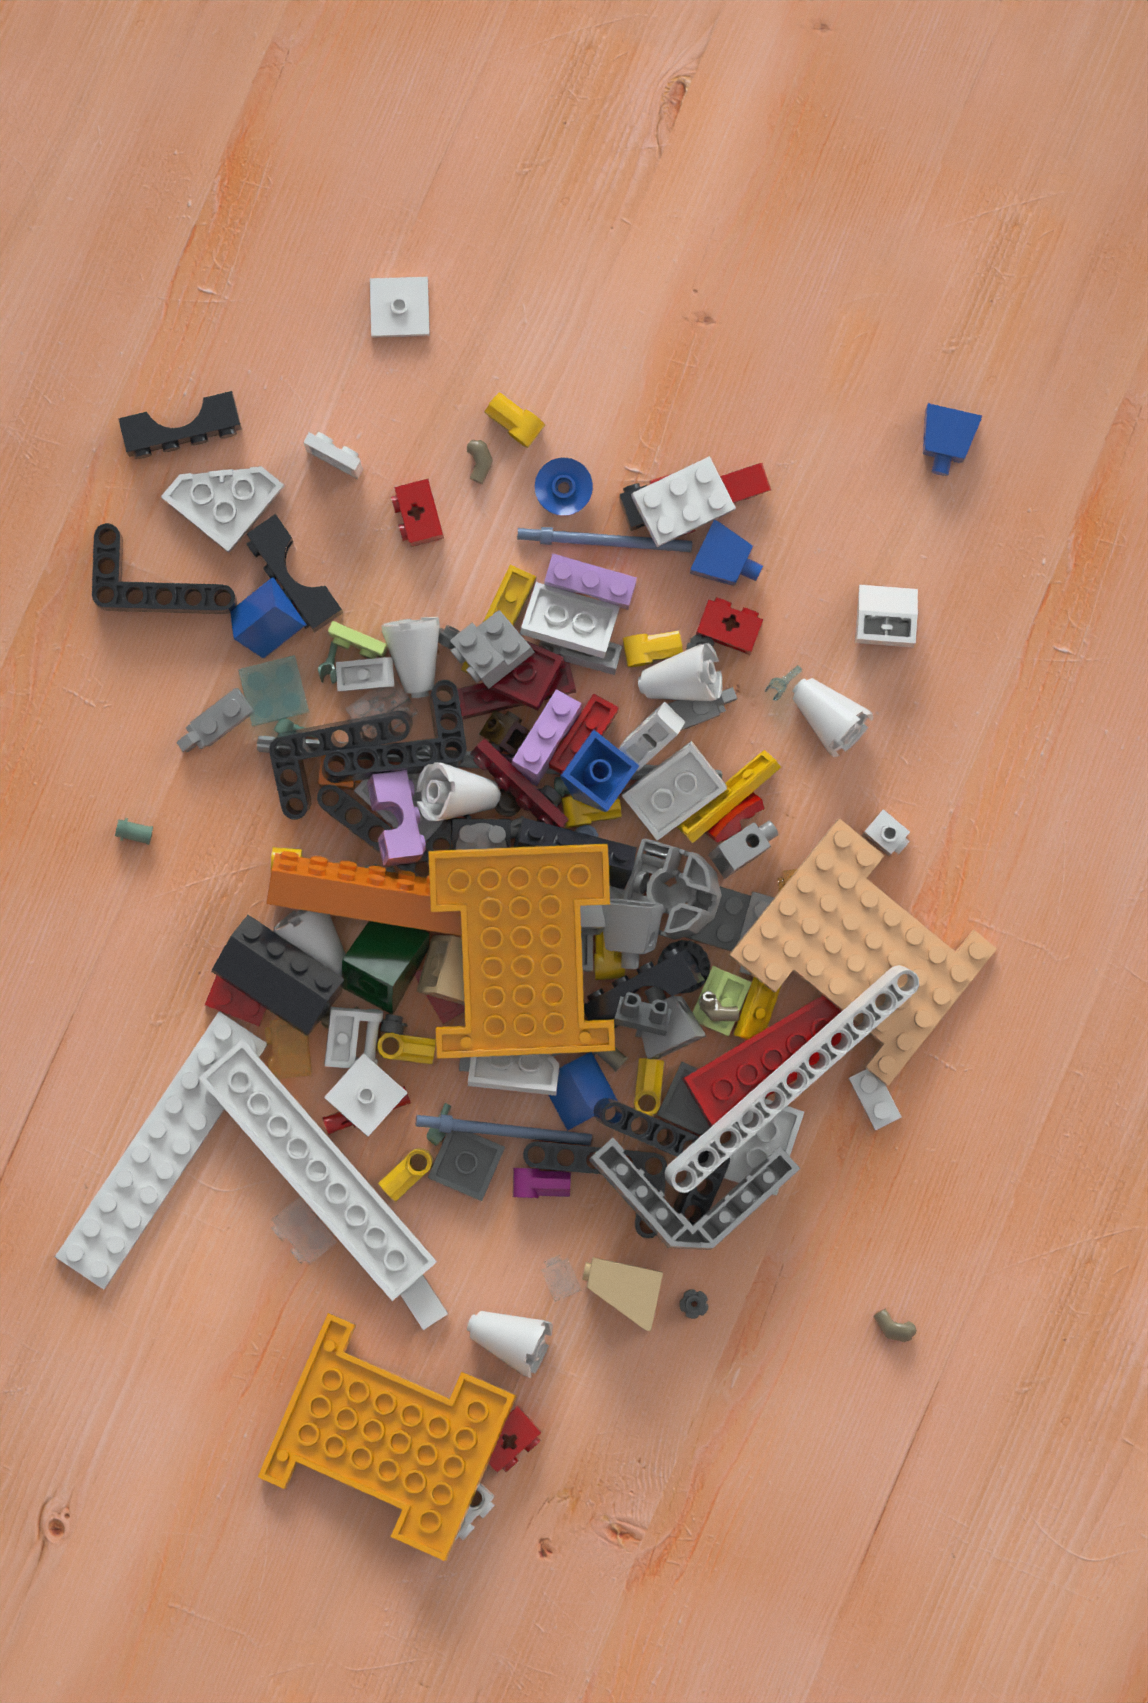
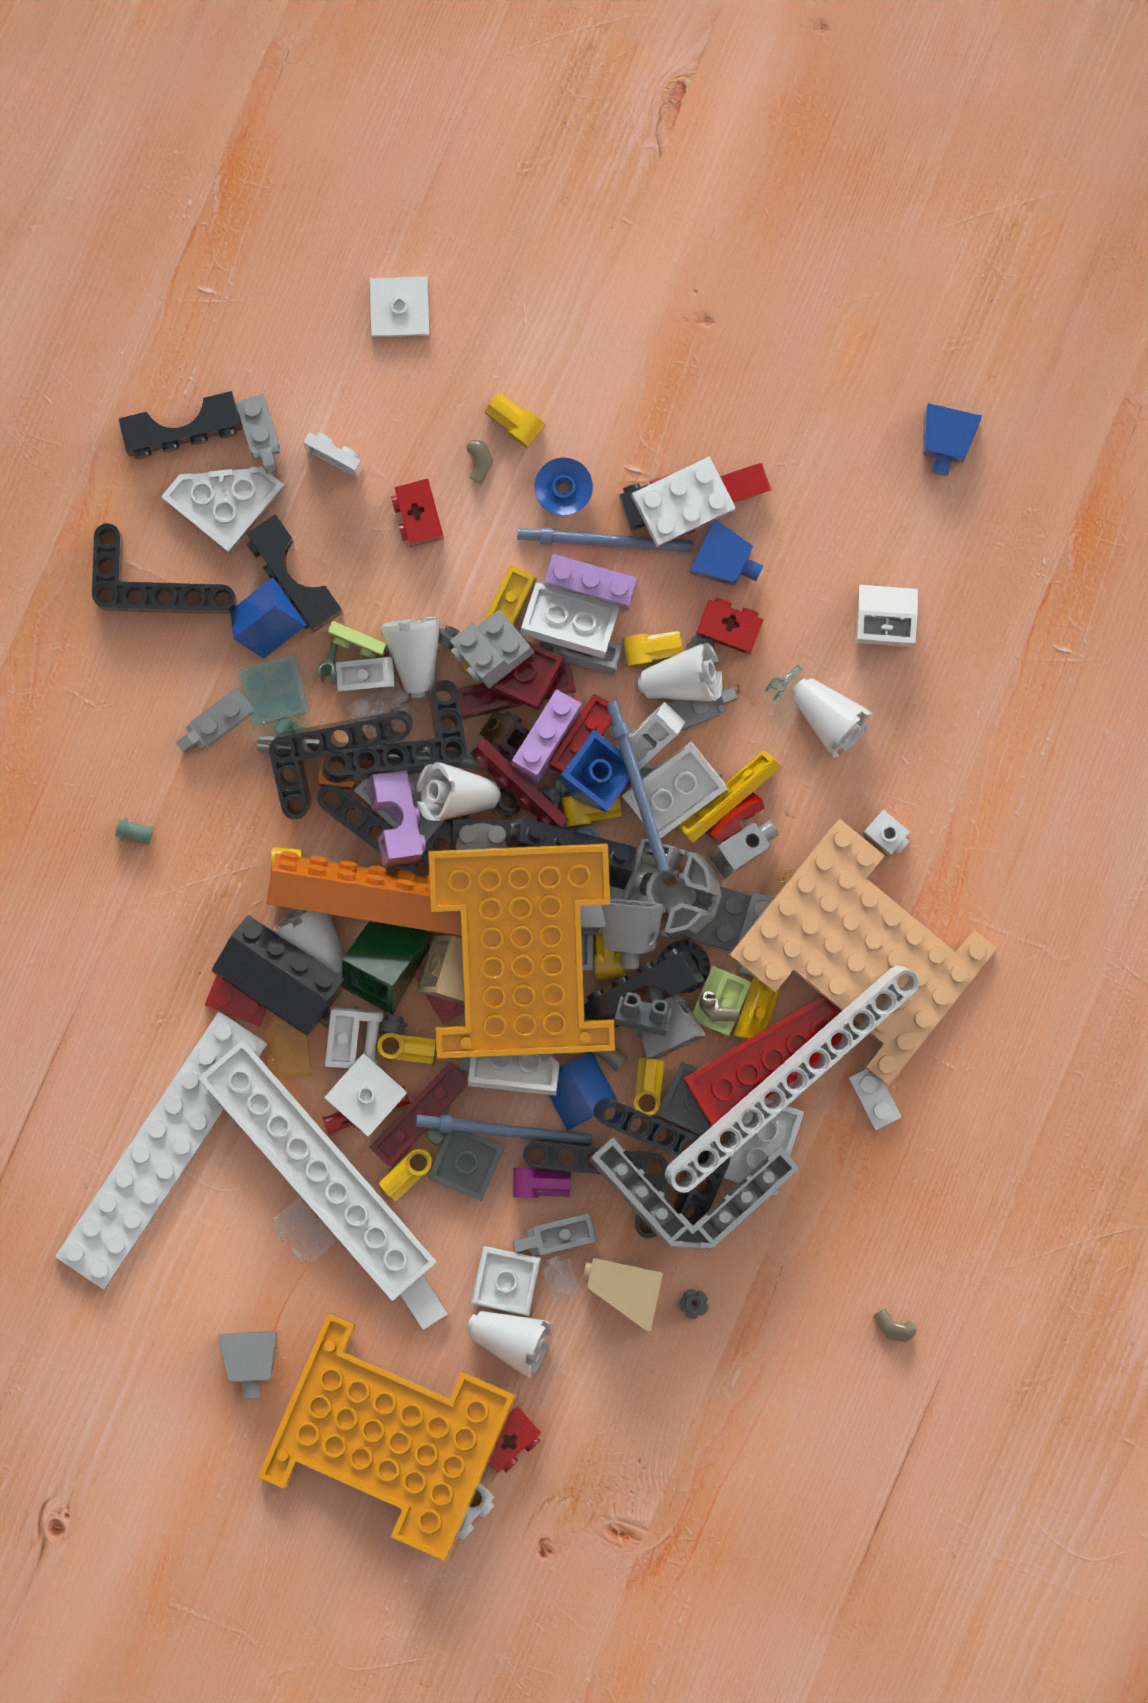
(249, 1359): none -> light grey torso
(259, 430): none -> light grey hinge
(430, 1102): none -> dark red plate
(505, 1280): none -> white plate
(558, 1235): none -> light grey hinge
(620, 731): none -> sand blue bar

